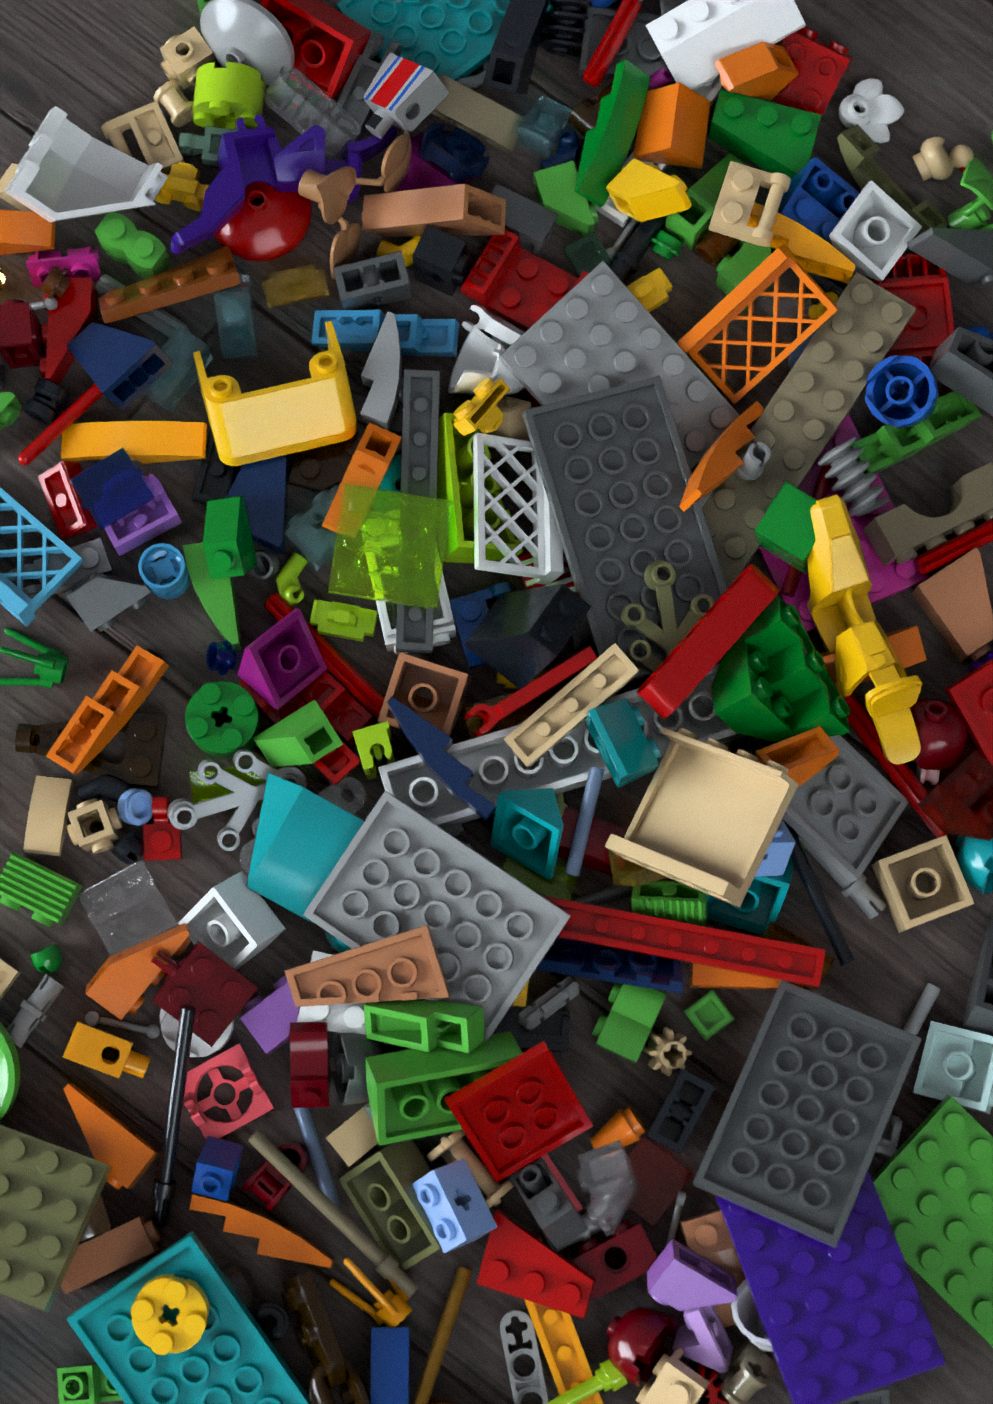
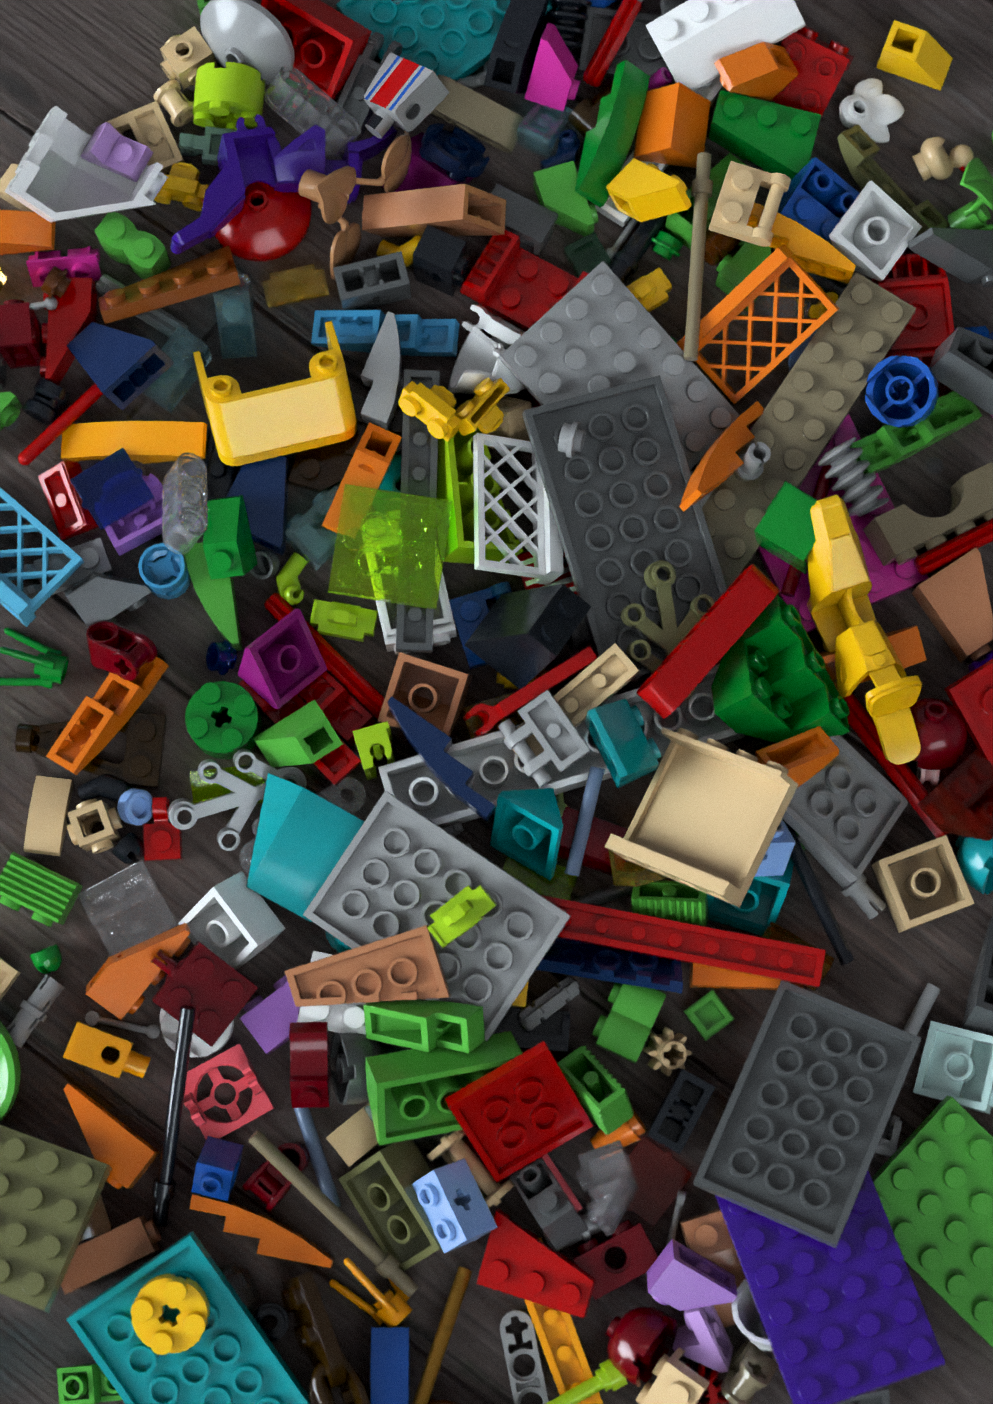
(116, 152): none -> lavender slope
(119, 649): none -> dark red piece
(184, 503): none -> clear beam
(432, 407): none -> yellow piece
(460, 914): none -> lime piece
(553, 72): none -> dark pink slope
(554, 732): none -> light grey plate
(571, 439): none -> light grey plate
(597, 1090): none -> bright green brick
(701, 191): none -> dark tan bar
(914, 56): none -> yellow slope

